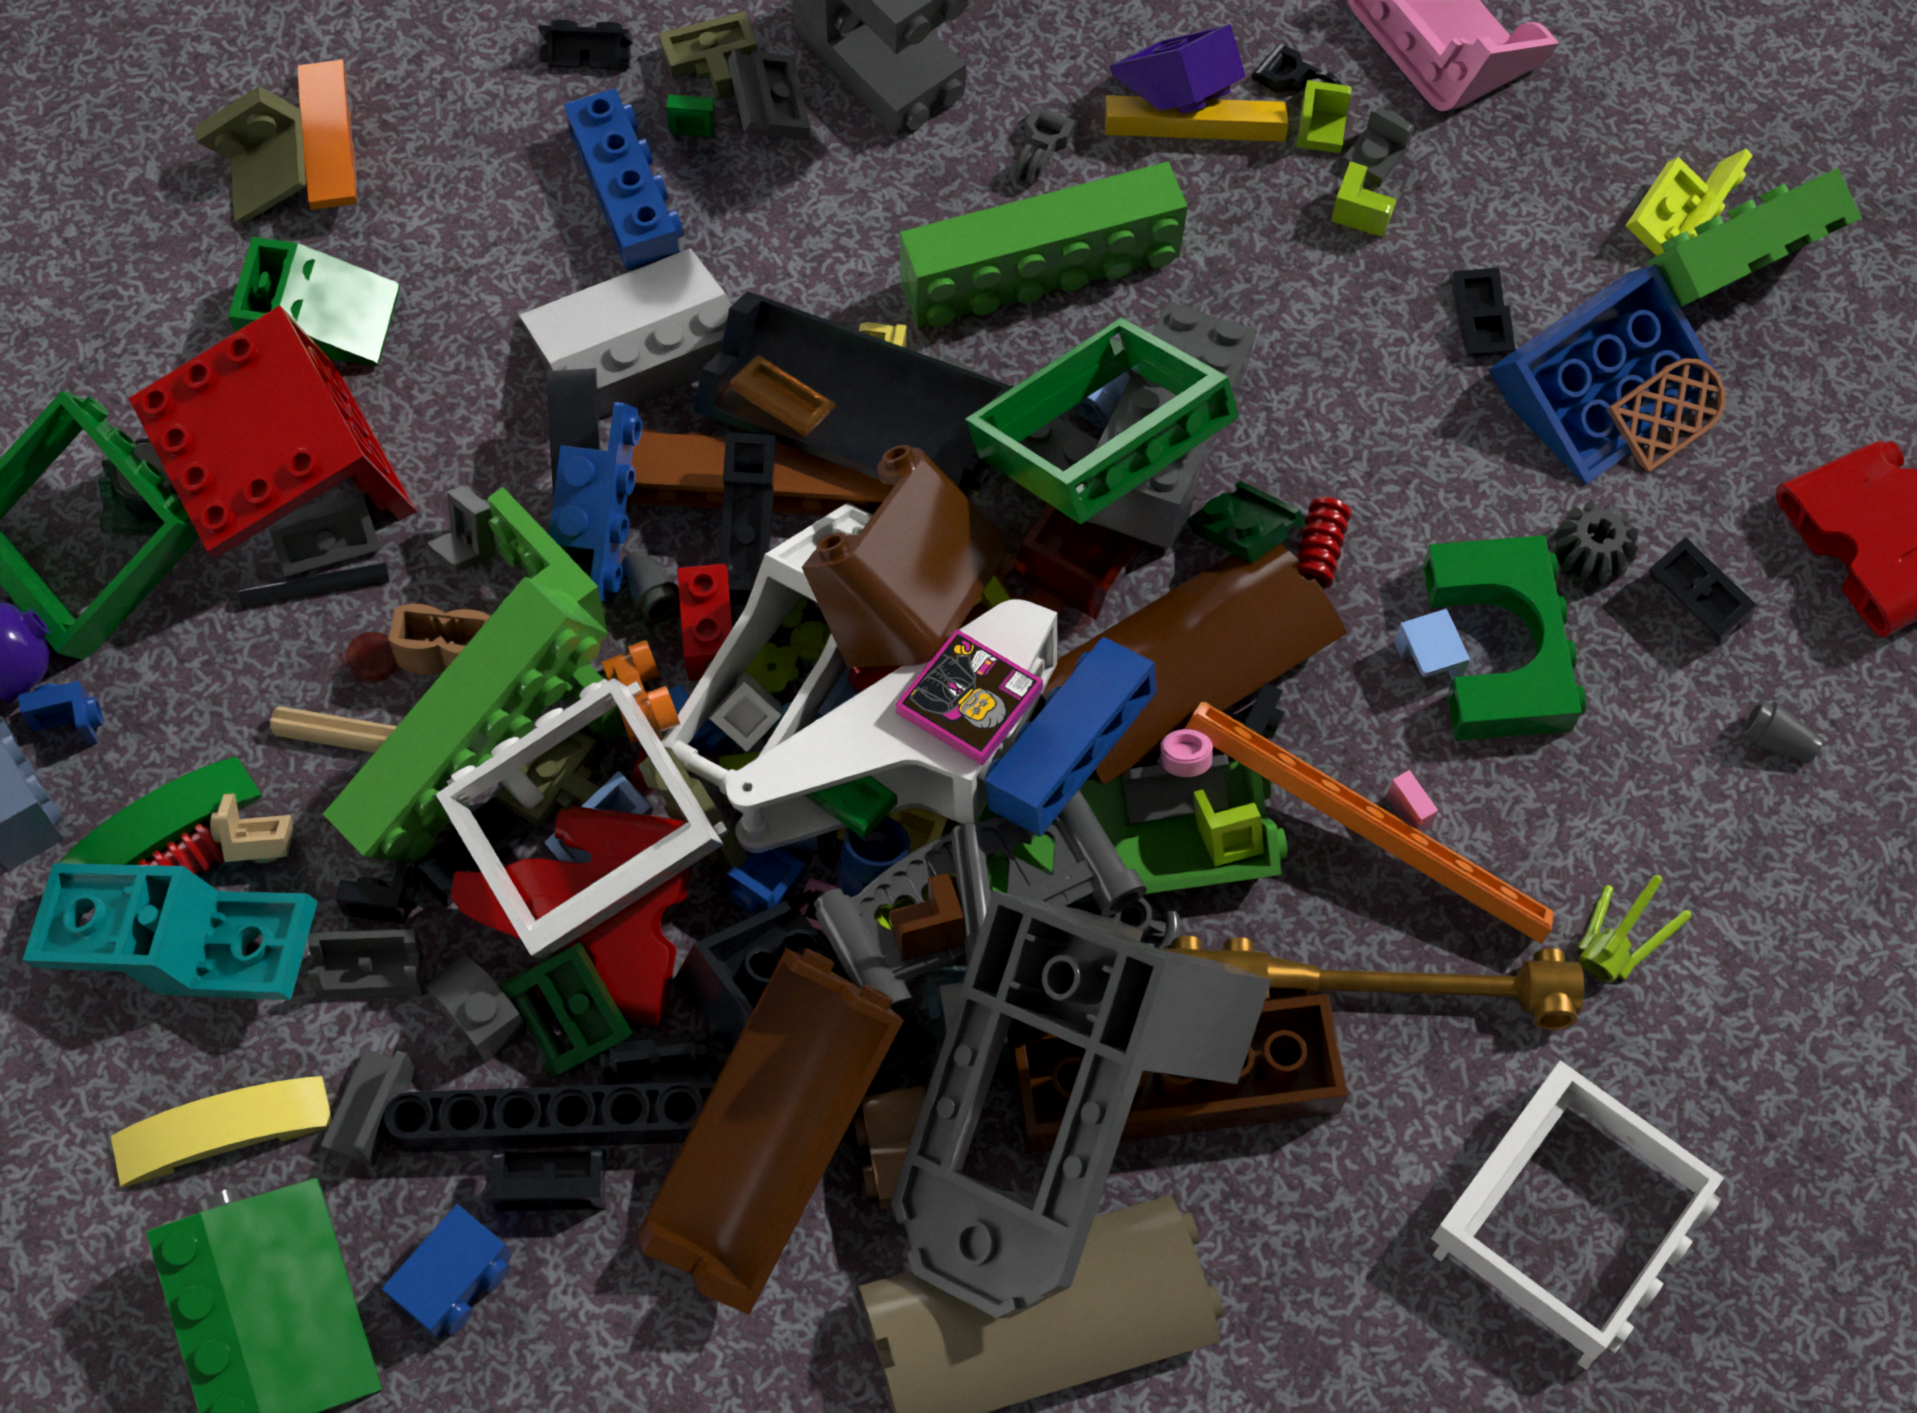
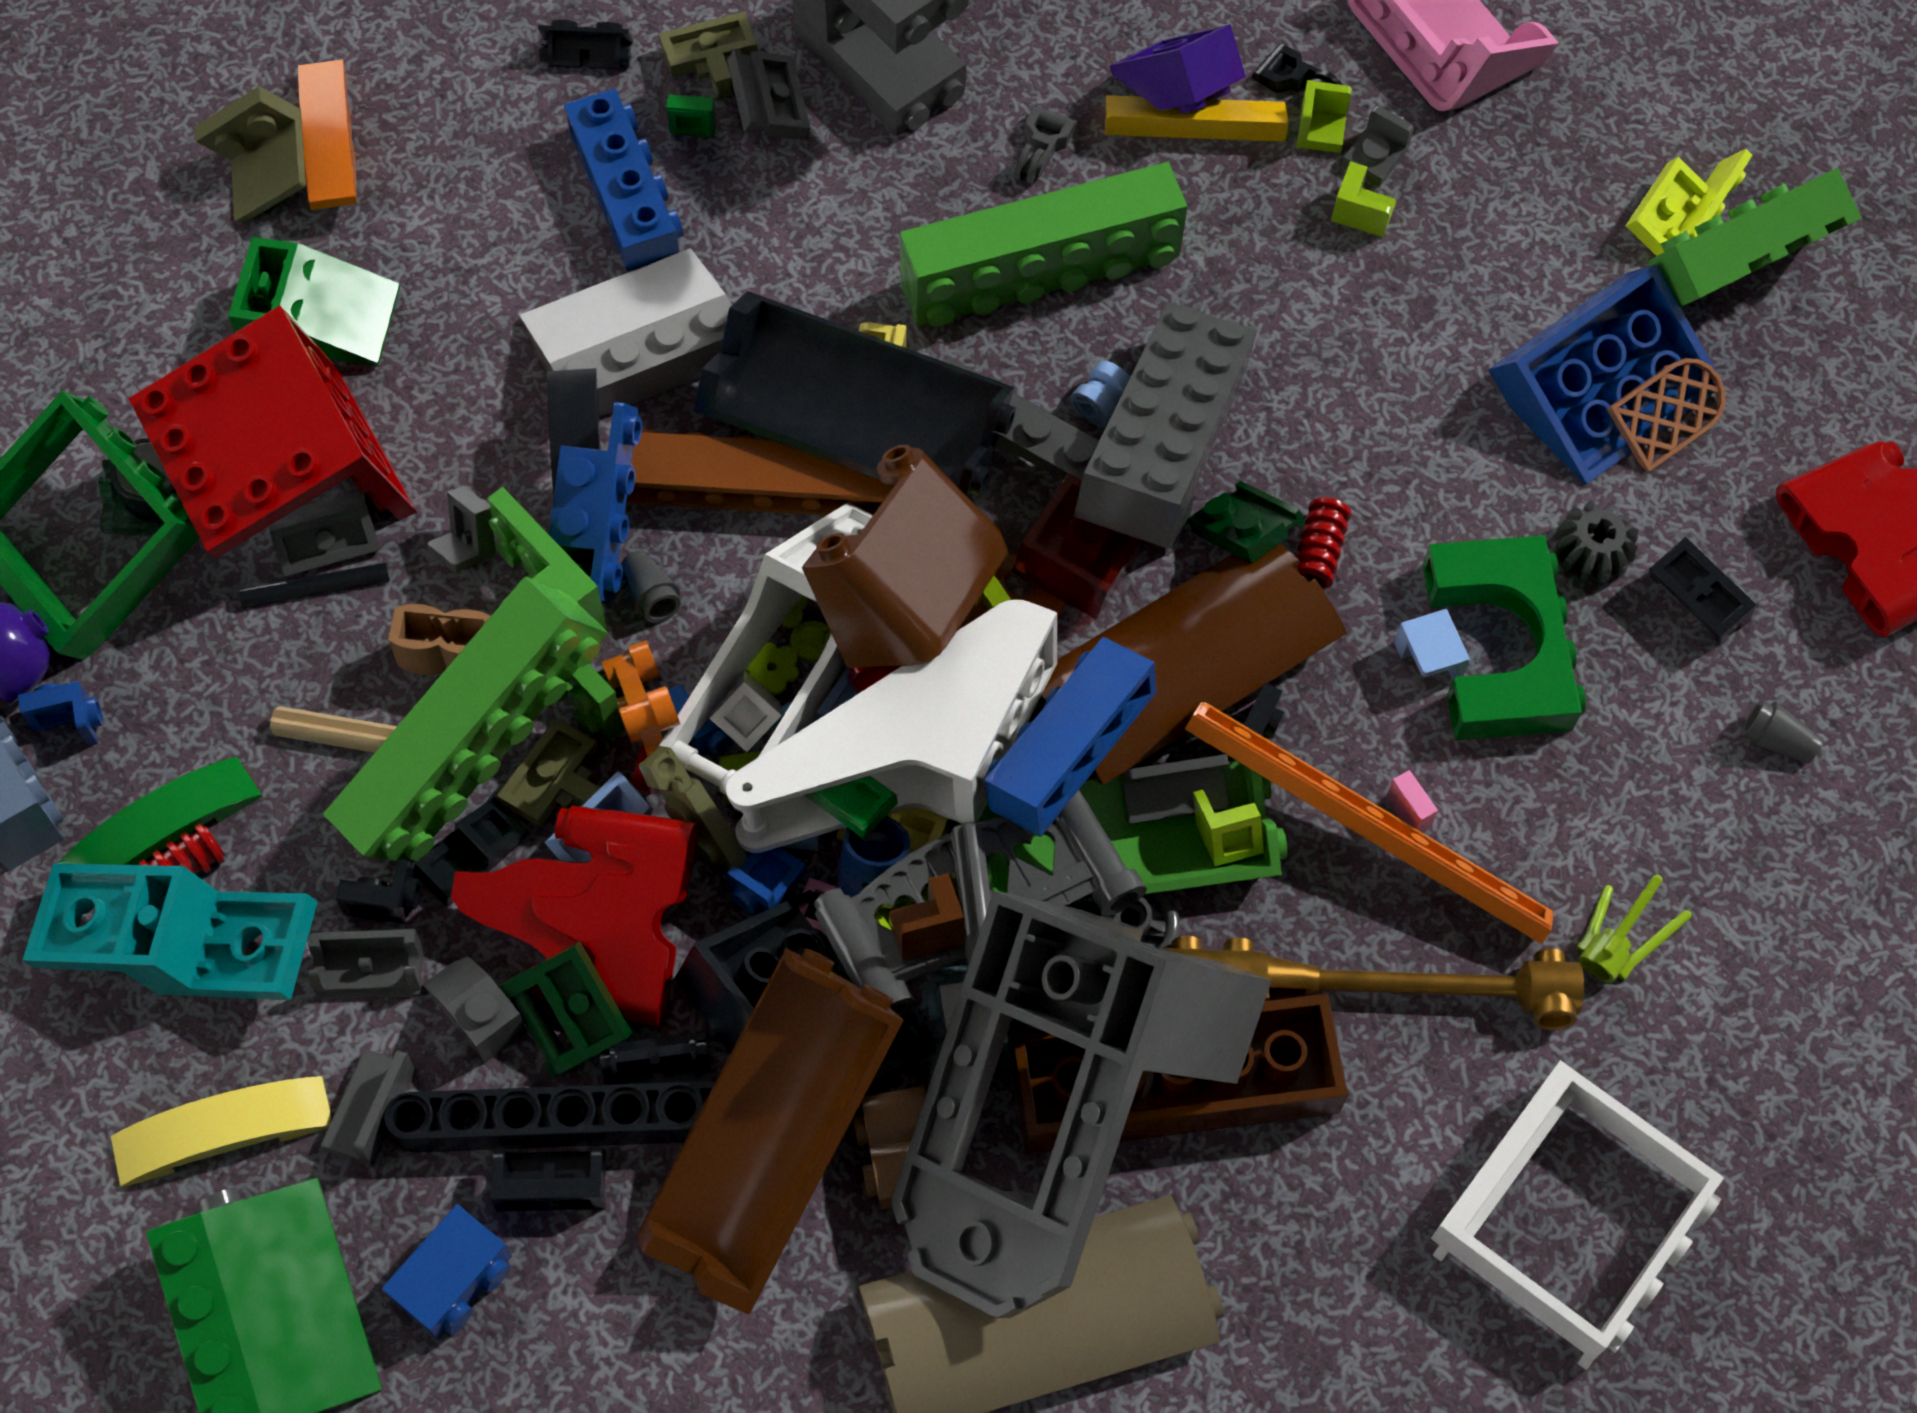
(250, 838): tan bracket -> none
(371, 657): clear red tile -> none
(523, 789): white tile -> none
(621, 885): white window -> none
(704, 614): red bracket -> none
(746, 512): black slope -> none
(782, 395): clear orange tile -> none
(969, 697): tile -> none
(1186, 753): bright pink tile -> none
(1197, 412): green window -> none
(1481, 312): black slope -> none

